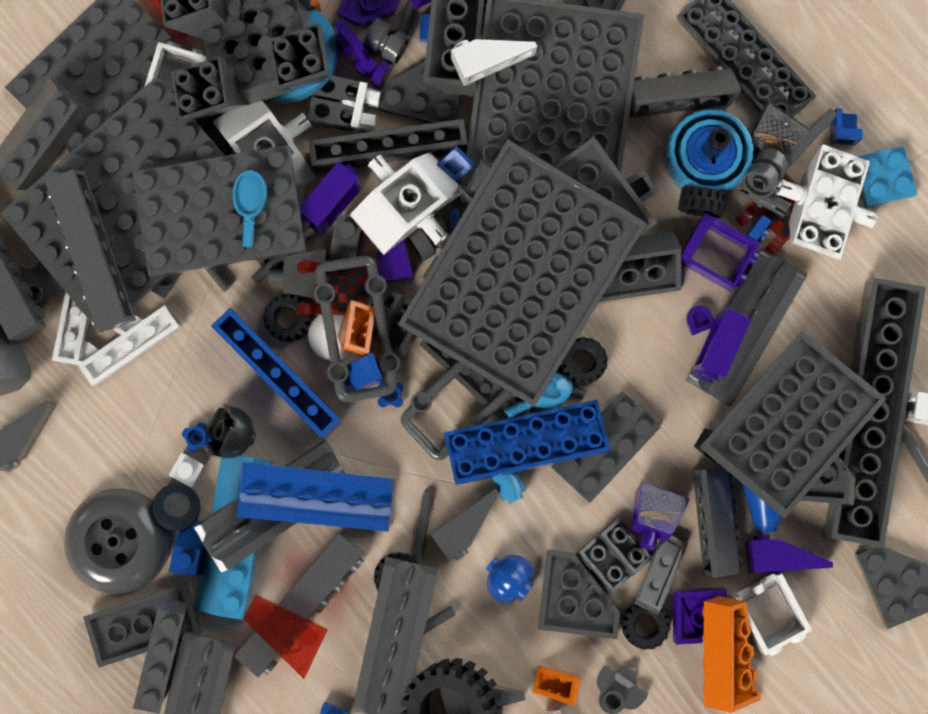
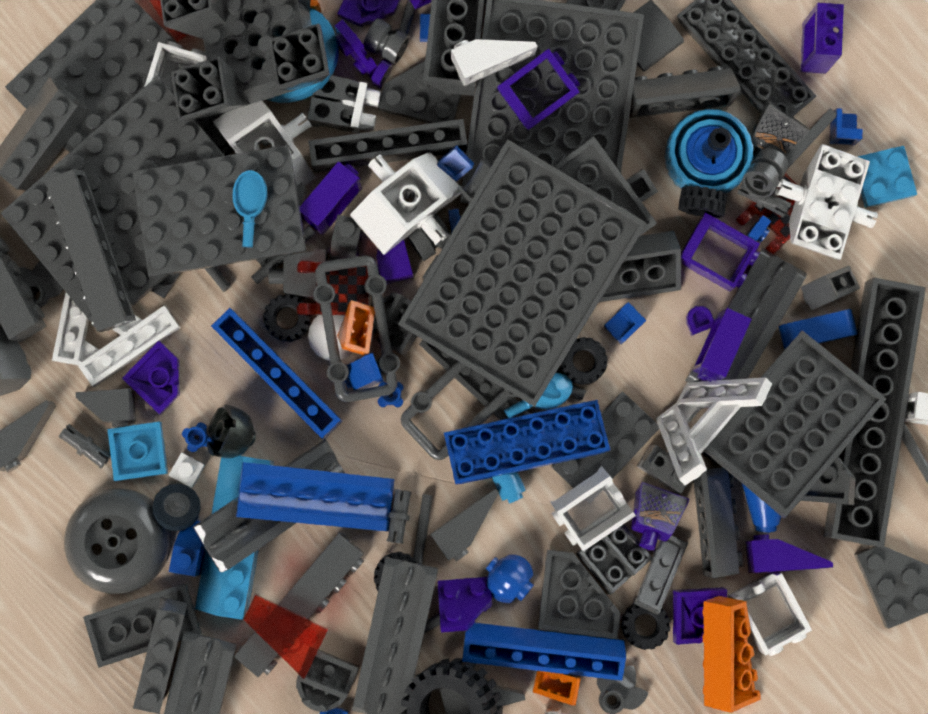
(85, 446): none -> dark grey pin
(111, 406): none -> dark grey slope
(137, 451): none -> dark azure plate
(156, 377): none -> dark purple plate
(326, 682): none -> dark grey slope
(399, 516): none -> dark grey pin
(462, 602): none -> dark purple plate
(516, 105): none -> dark purple window
(545, 651): none -> blue brick
(591, 510): none -> white window
(624, 323): none -> blue panel
(657, 36): none -> dark grey slope
(659, 465): none -> dark grey hips
(723, 401): none -> white plate
(820, 43): none -> dark purple window
(821, 328): none -> blue beam
(830, 287): none -> dark grey slope

